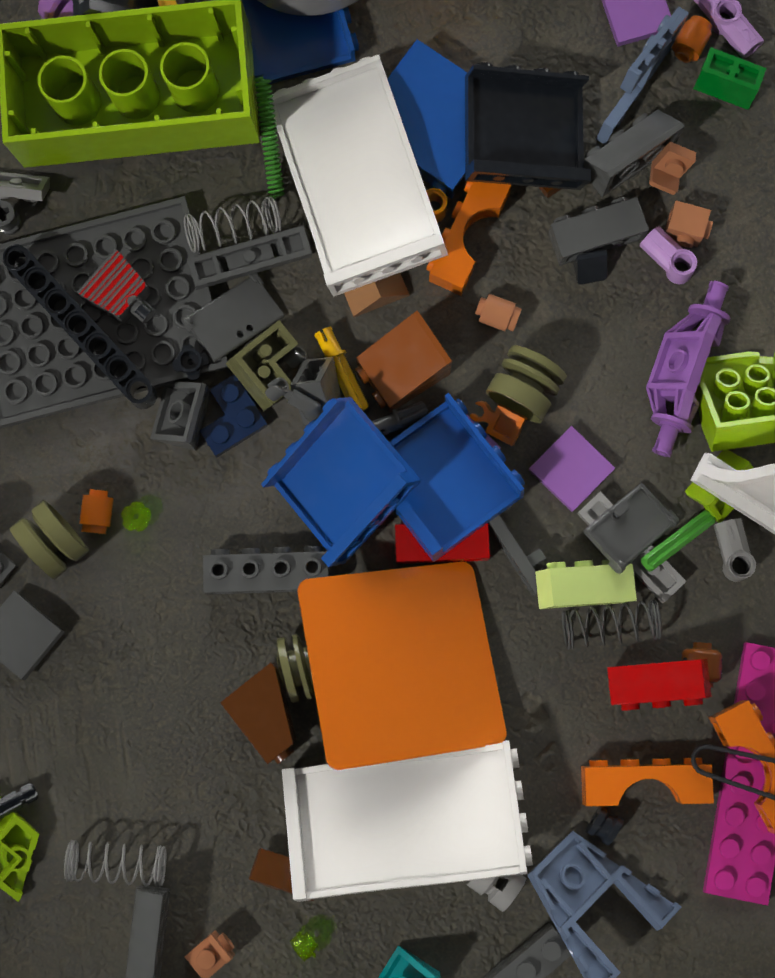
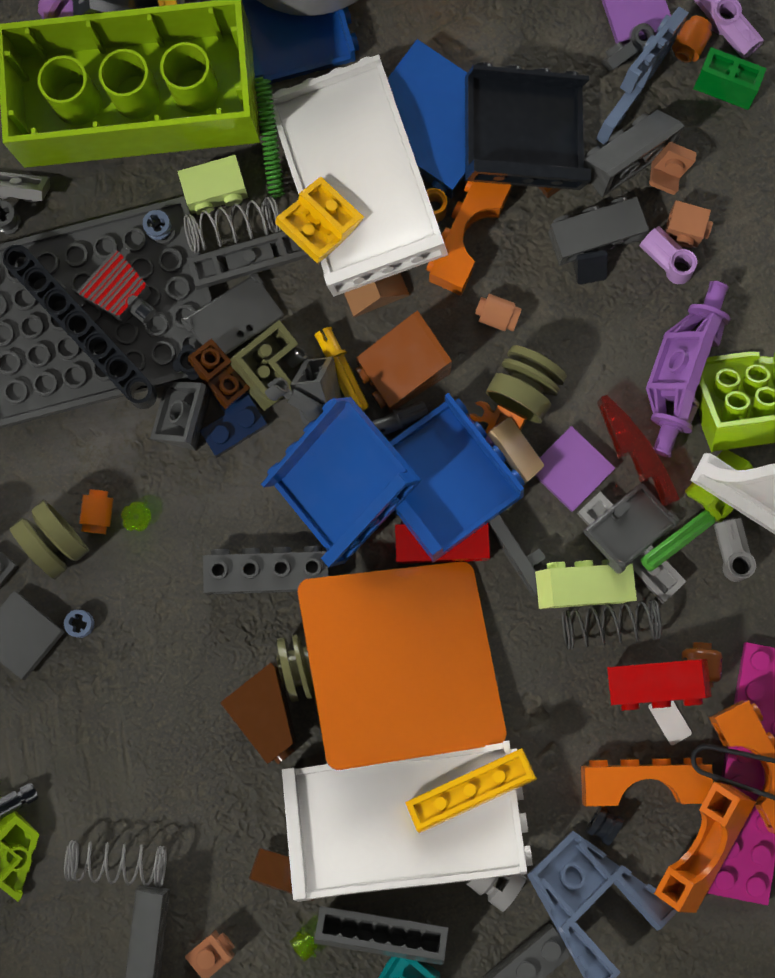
(71, 629): none -> sand blue bush
(148, 219): none -> sand blue bush
(213, 185): none -> yellowish green brick
(218, 375): none -> reddish brown slope
(319, 220): none -> yellow slope
(381, 935): none -> dark grey brick
(470, 790): none -> yellow tile
(516, 449): none -> tan slope
(619, 53): none -> dark grey plate
(630, 441): none -> clear red slope
(671, 723): none -> white sticker
(692, 875): none -> orange arch

